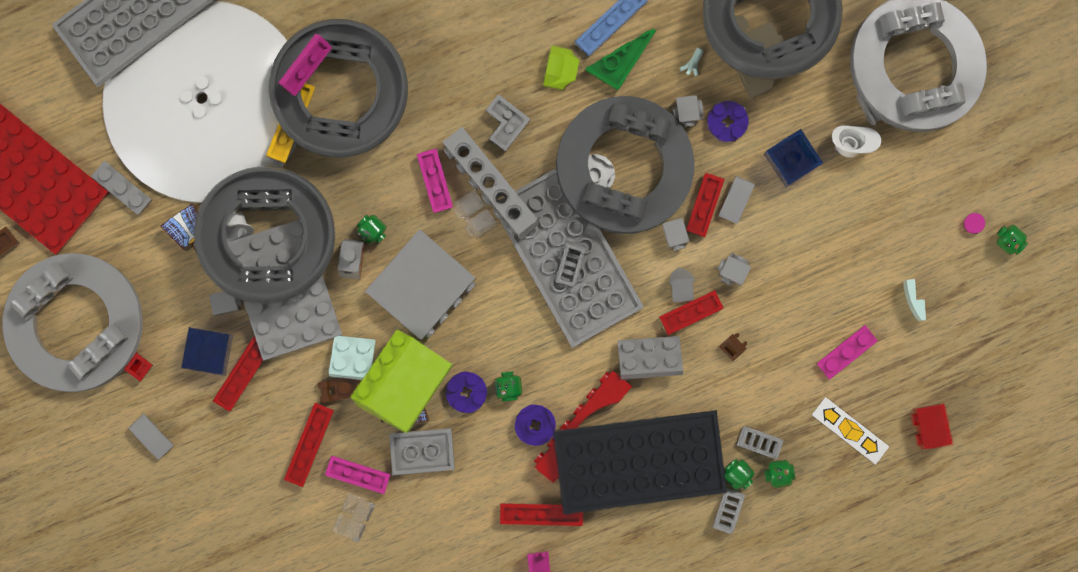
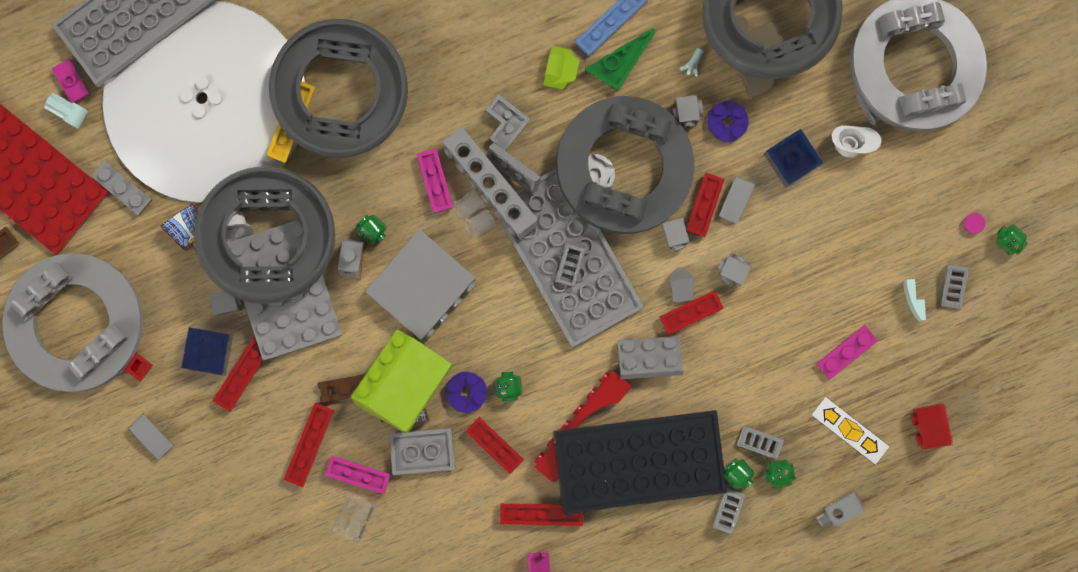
(70, 112): none -> light aqua piece
(71, 81): none -> dark pink plate
(305, 65): dark pink plate -> none
(351, 357): light aqua plate -> none
(494, 445): none -> red plate
(513, 168): none -> light grey plate
(531, 436): dark purple plate -> none
(733, 347): reddish brown tile -> none
(848, 503): none -> light grey torso
(946, 285): none -> light grey slope

